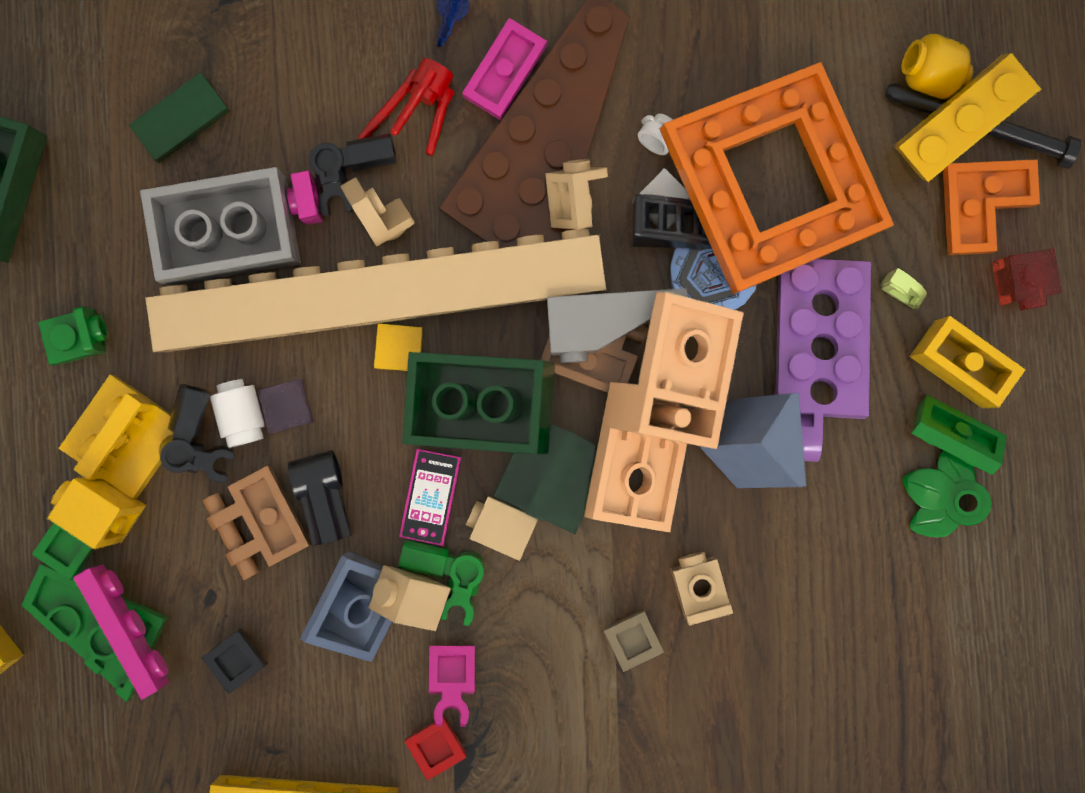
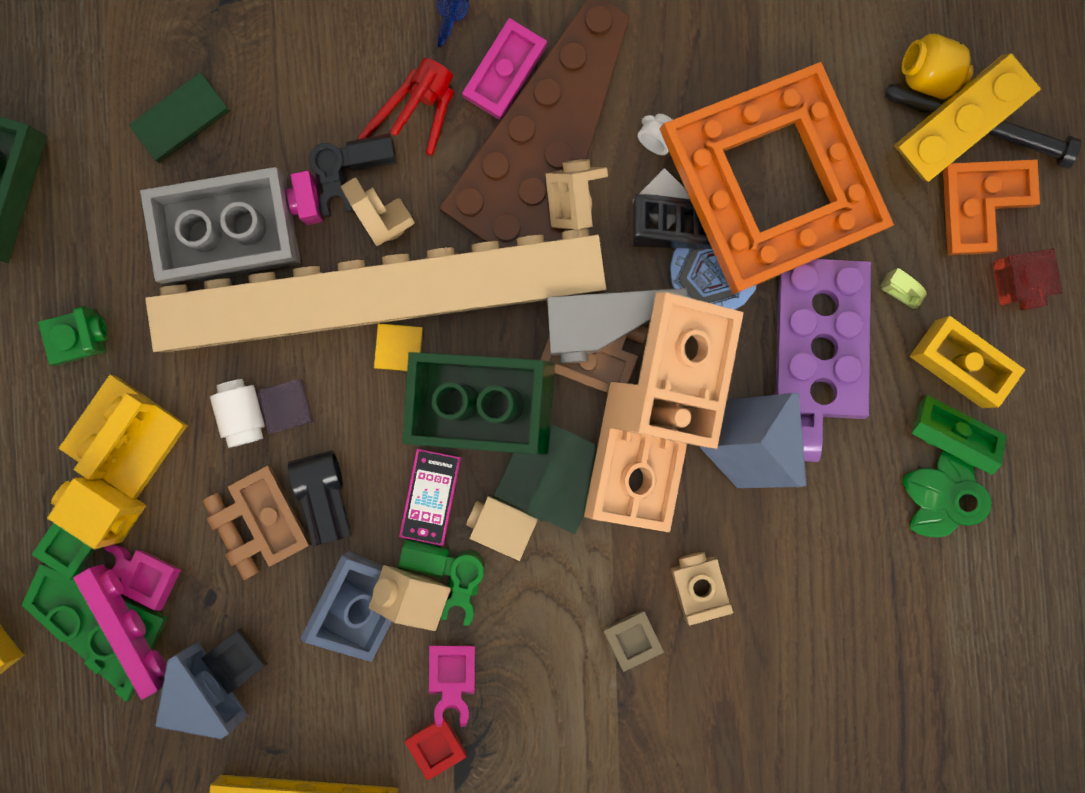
(144, 576): none -> dark pink plate
(177, 450): black bar -> none
(195, 699): none -> sand blue slope

